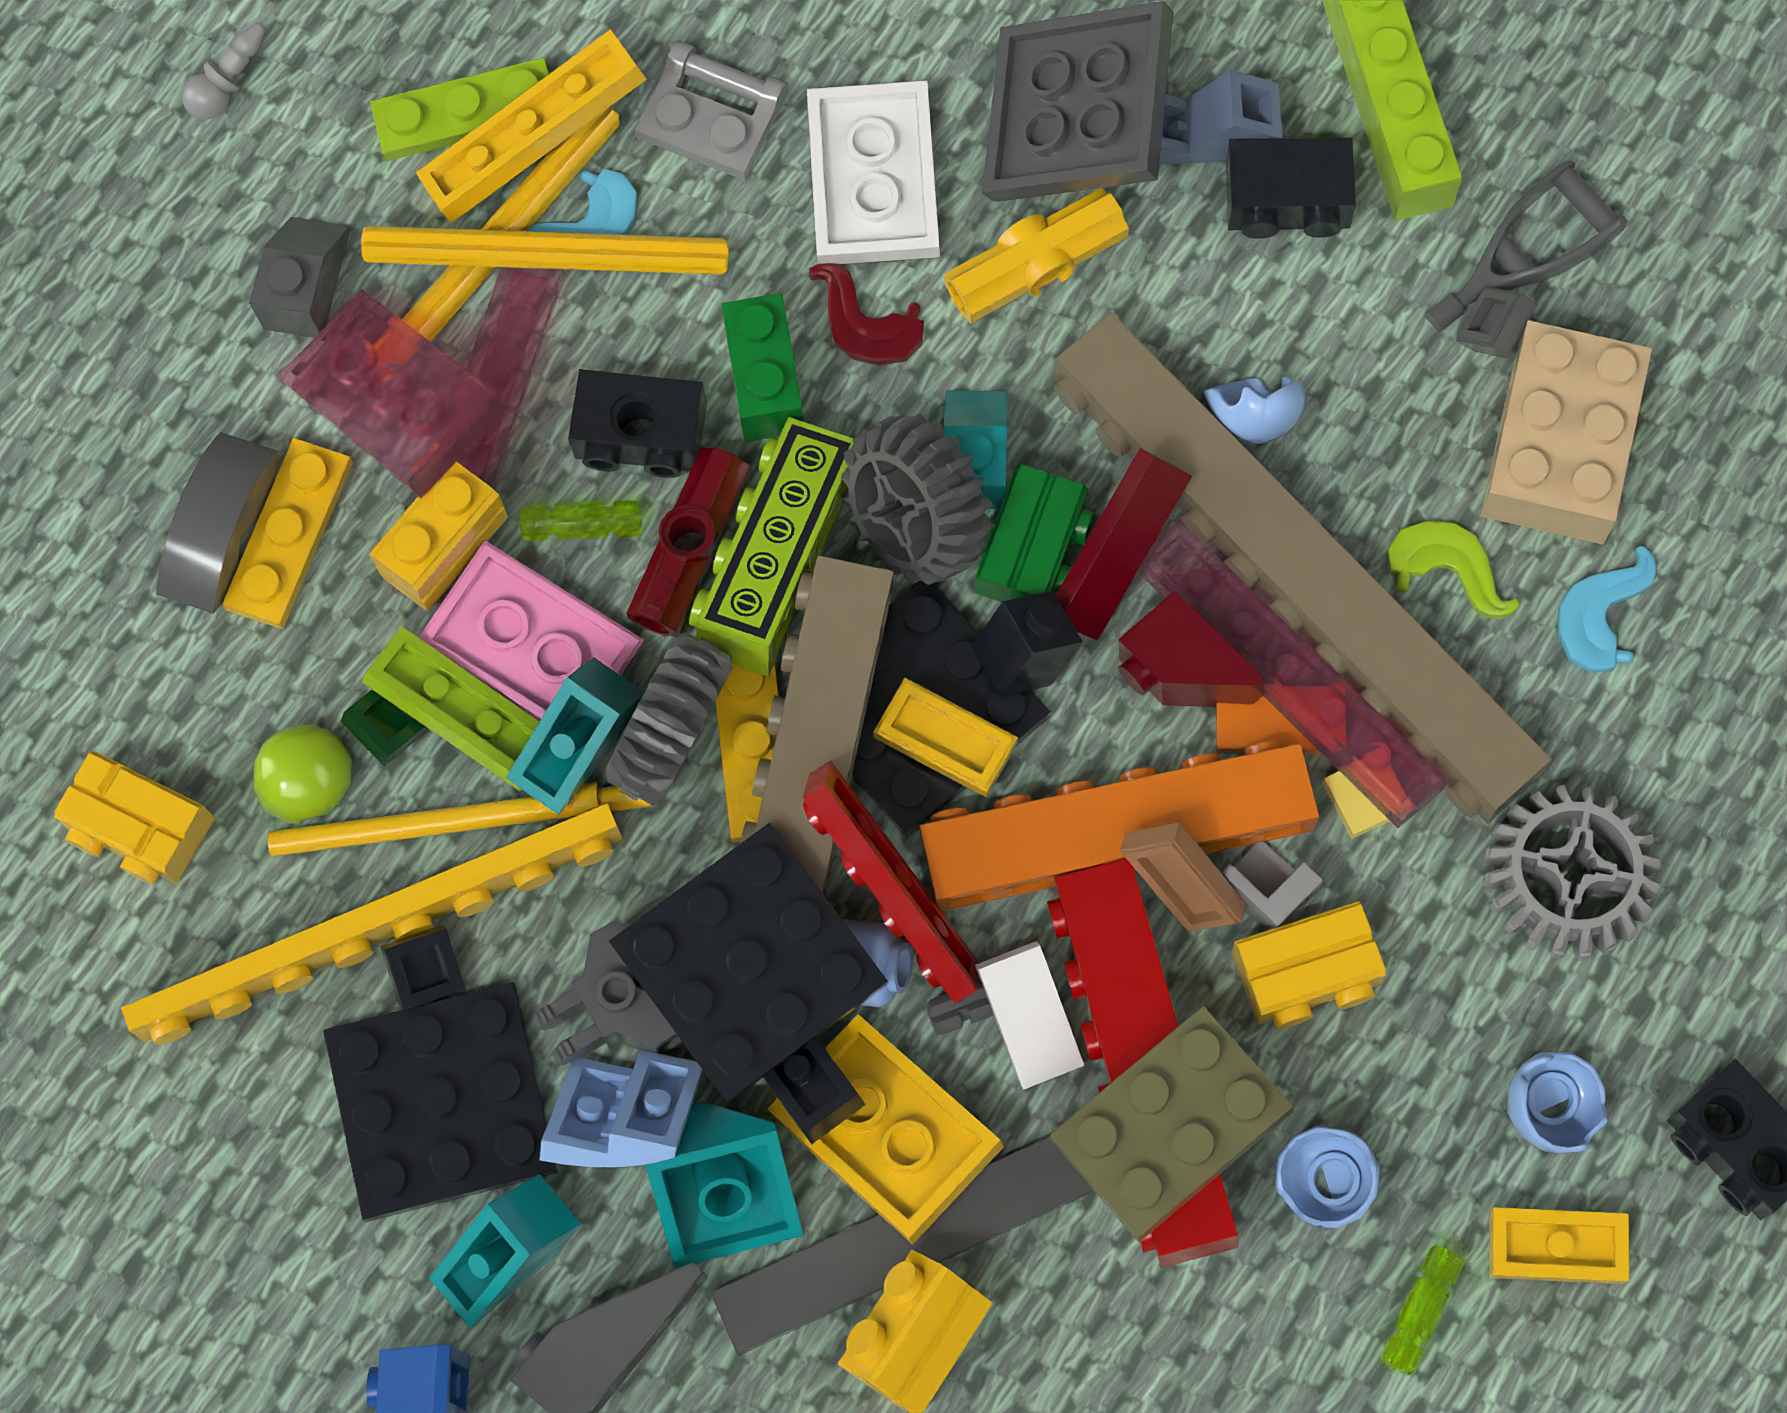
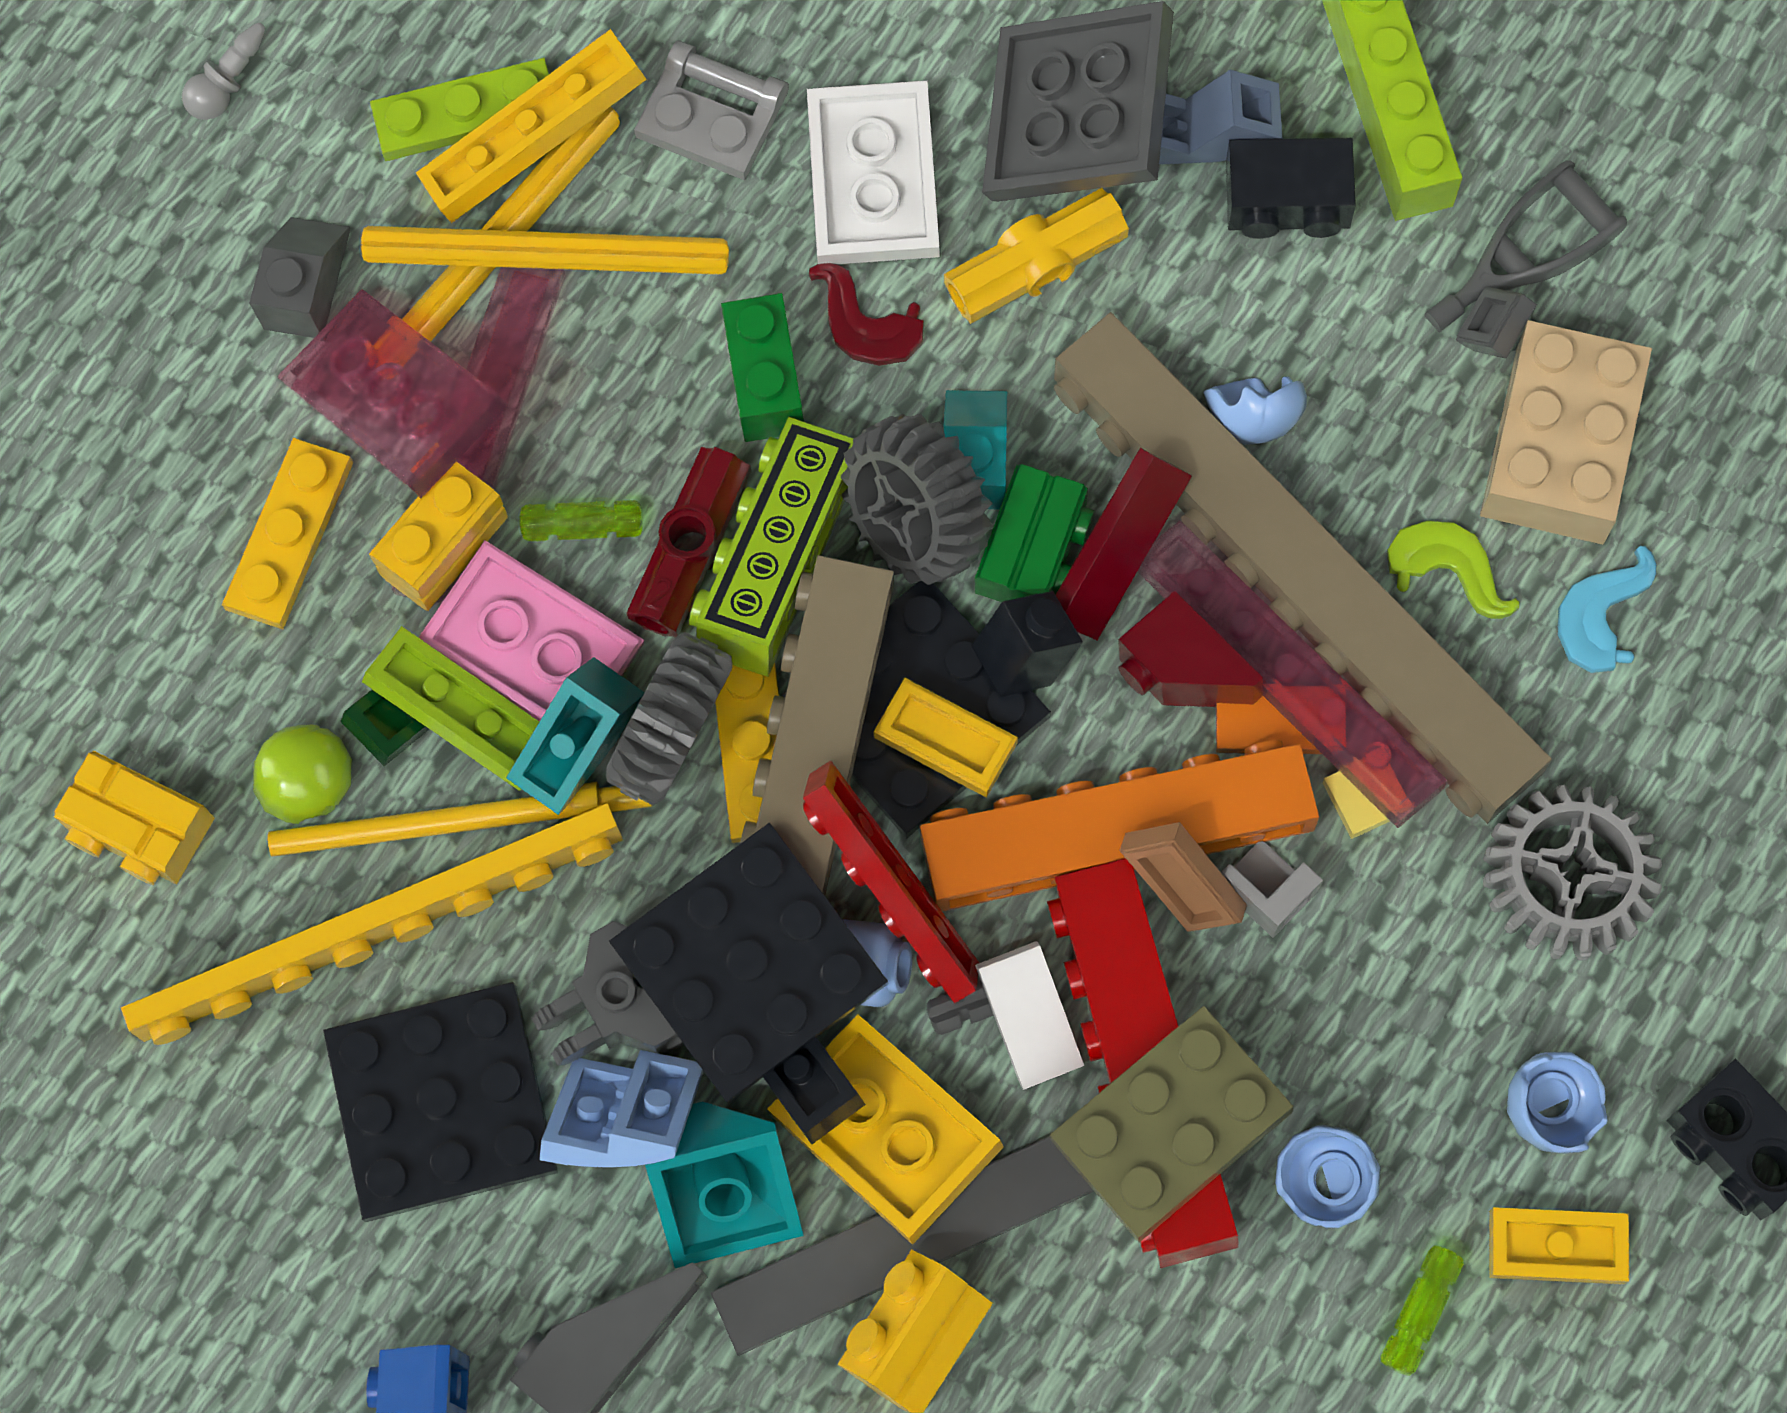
(211, 517): dark grey brick -> none
(422, 967): black plate -> none
(504, 1248): teal slope -> none
(610, 207): medium azure piece -> none
(612, 400): black brick -> none
(1309, 965): yellow brick -> none

